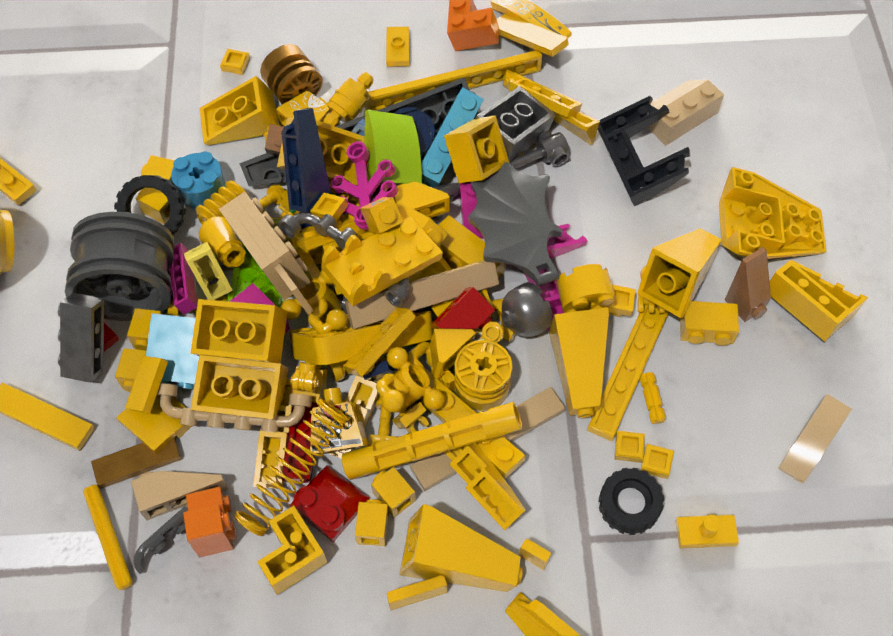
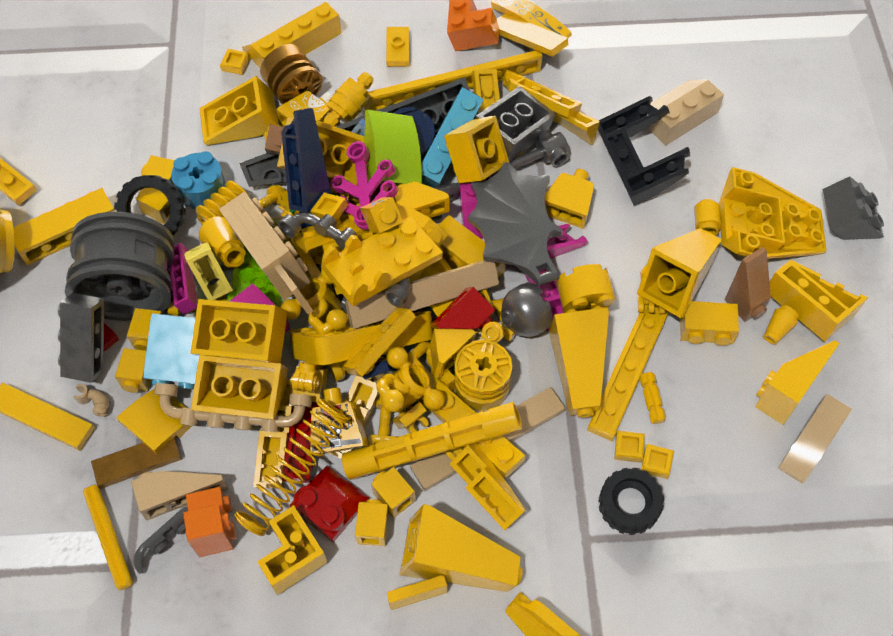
(54, 228): none -> yellow brick
(100, 401): none -> tan arm
(146, 384): yellow tile -> none
(306, 32): none -> yellow wedge
(486, 86): none -> yellow plate
(535, 554): yellow tile -> none
(570, 198): none -> yellow torso
(623, 301): yellow tile -> none
(706, 531): yellow tile -> none
(707, 216): none -> yellow brick
(780, 324): none -> yellow cone
(787, 387): none -> yellow slope
(853, 210): none -> dark grey slope

